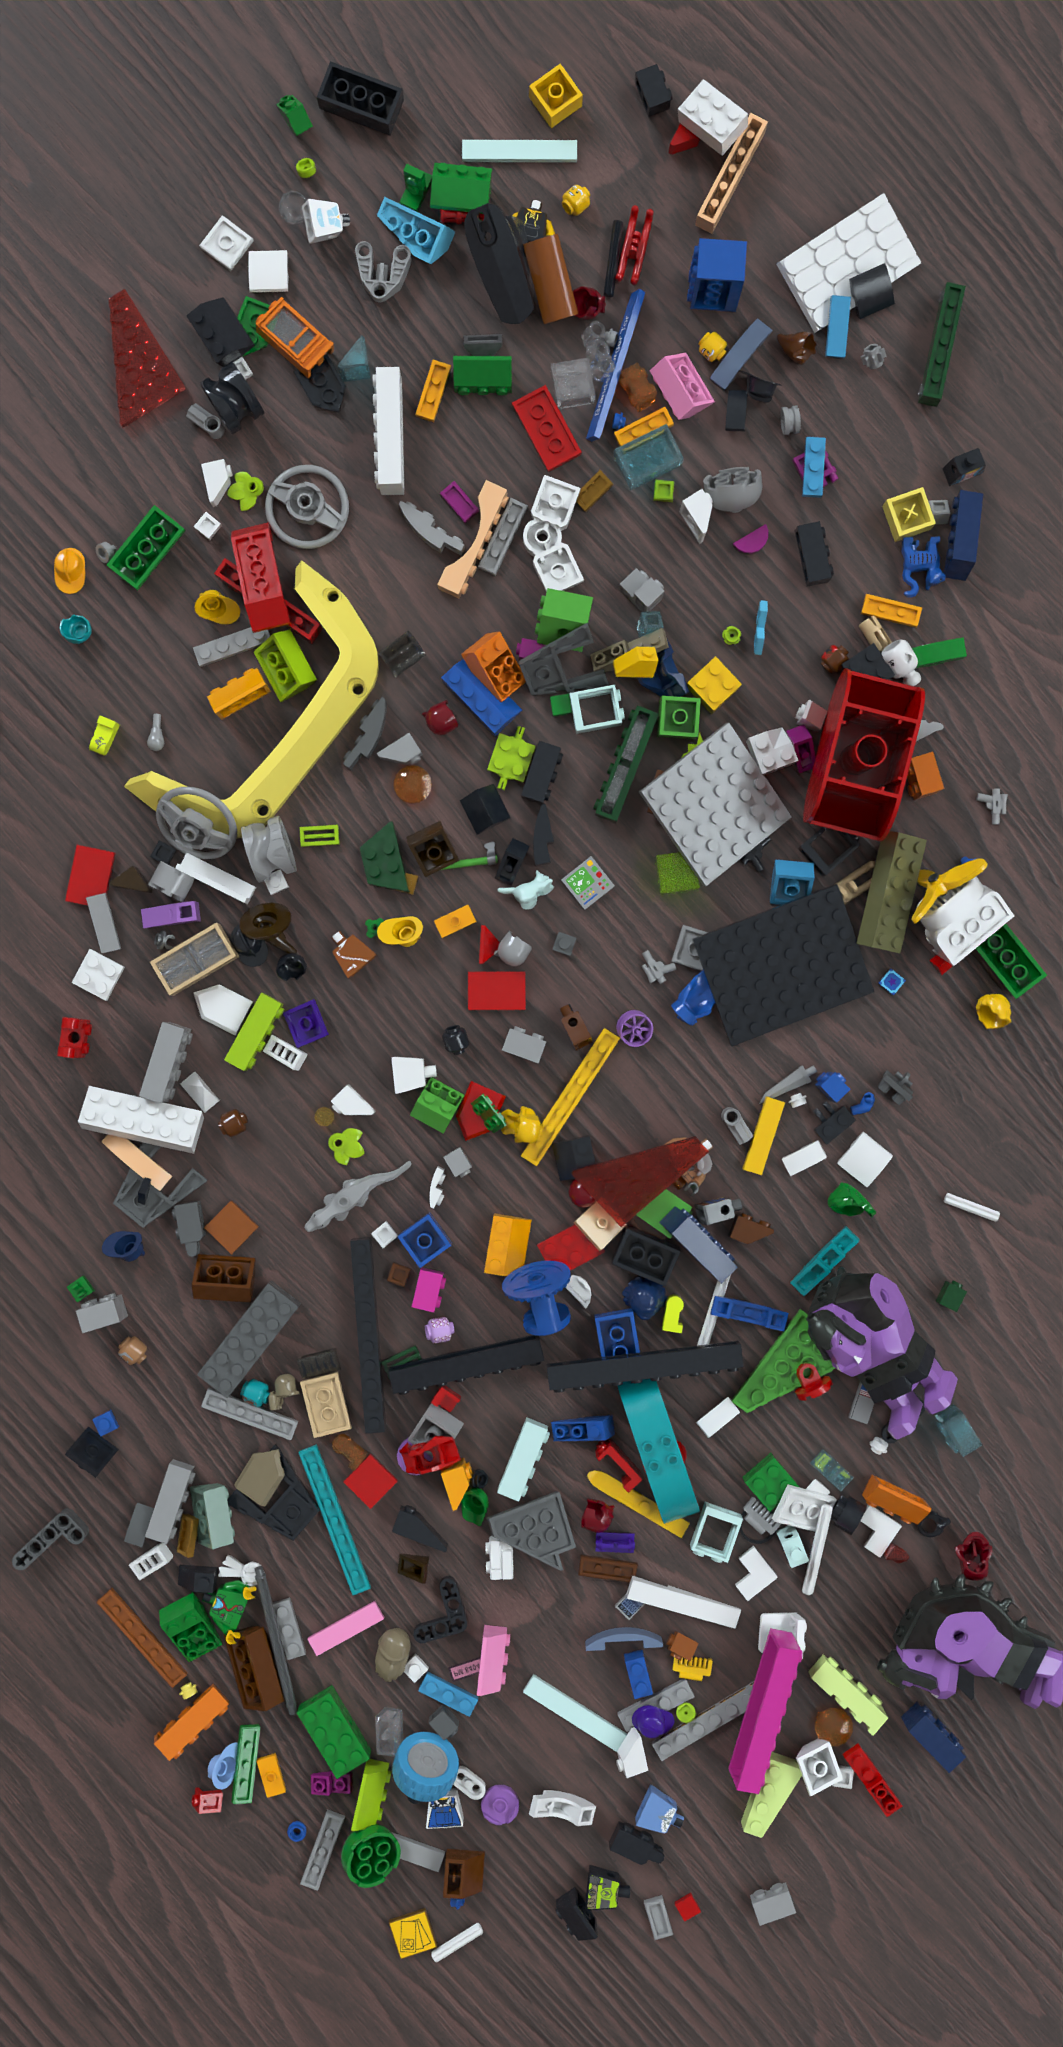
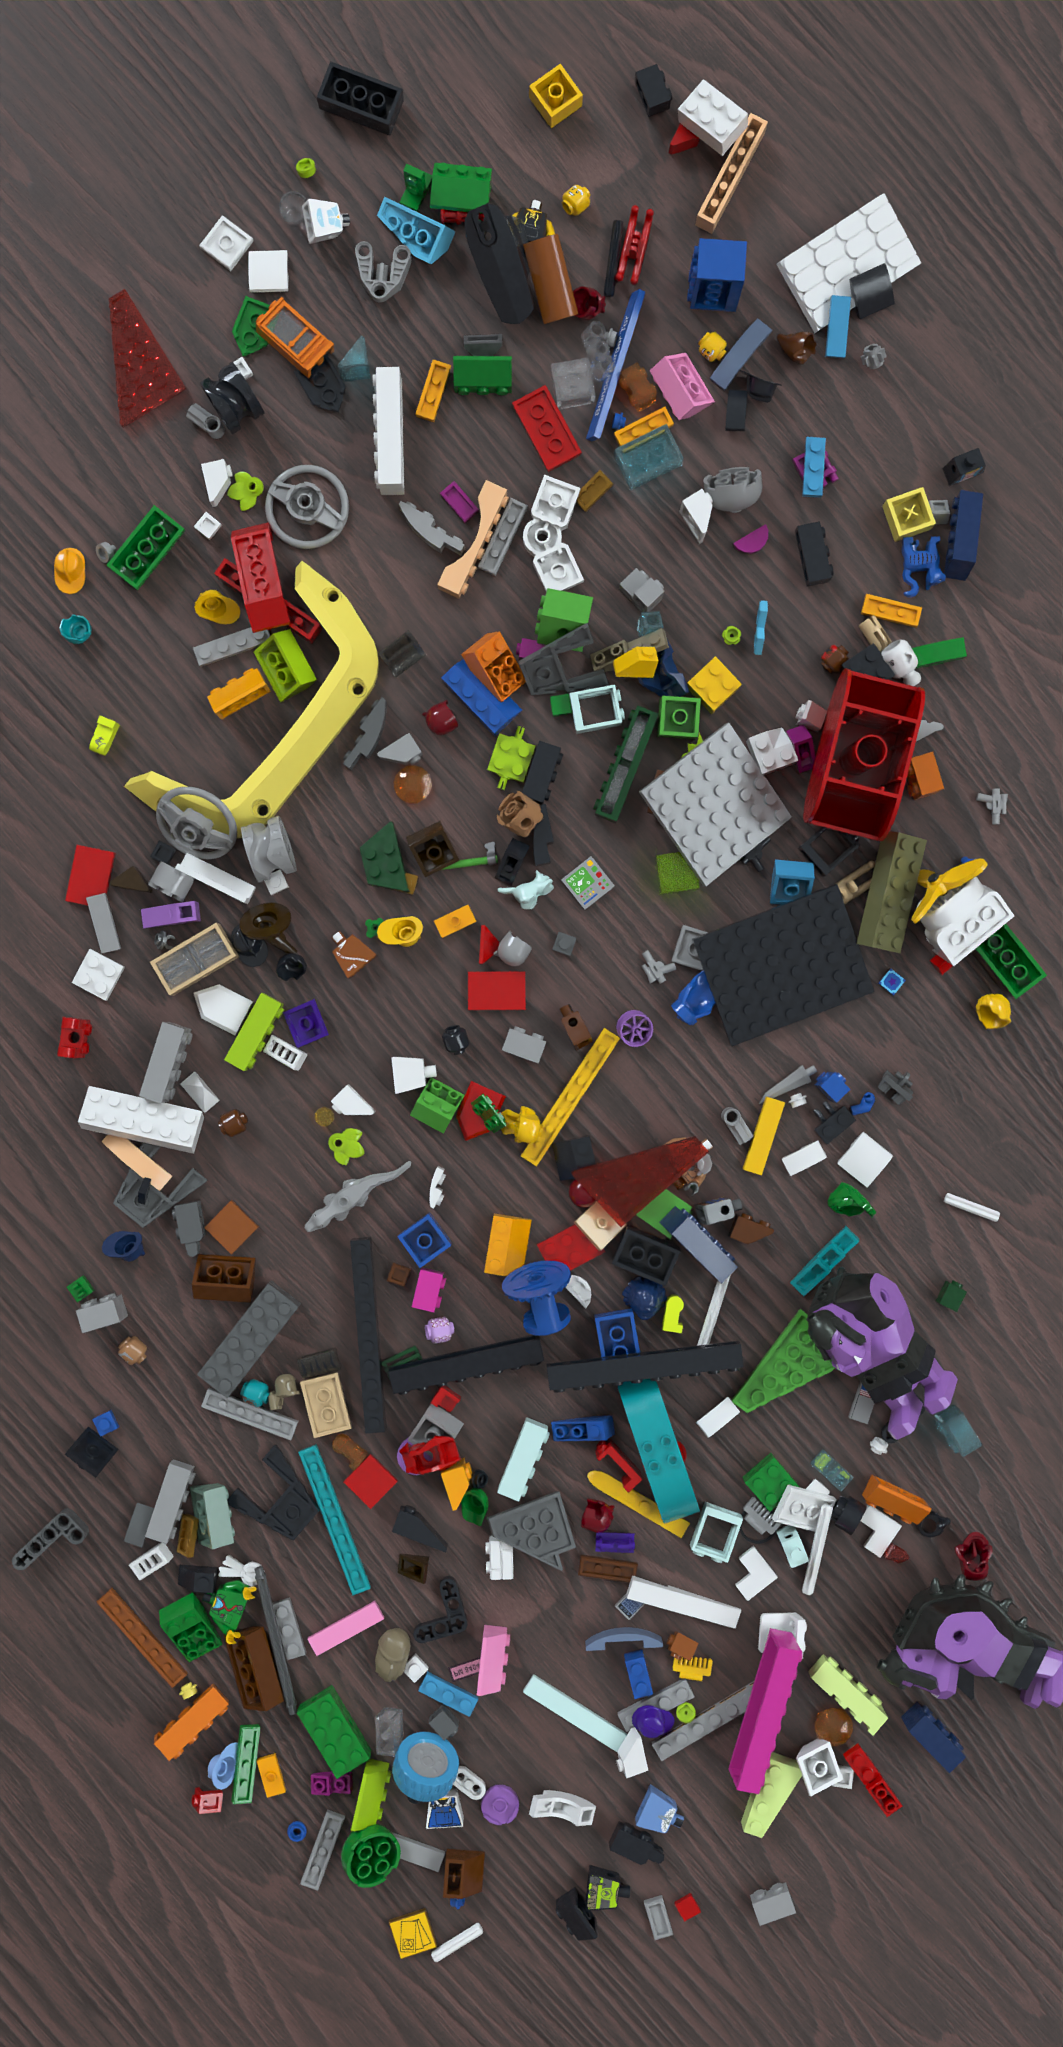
(155, 739): light grey piece -> none
(220, 331): black slope -> none
(261, 1476): dark tan tile -> none
(294, 114): green slope -> none
(313, 836): lime tile -> none
(384, 1234): white tile -> none
(458, 1162): light grey brick -> none
(484, 808): black slope -> none
(519, 150): light aqua tile -> none
(519, 814): none -> medium nougat brick
(663, 491): lime tile -> none
(749, 1312): blue slope -> none
(790, 420): light grey wheel -> none
(813, 1385): red tile -> none
(941, 344): dark green piece -> none

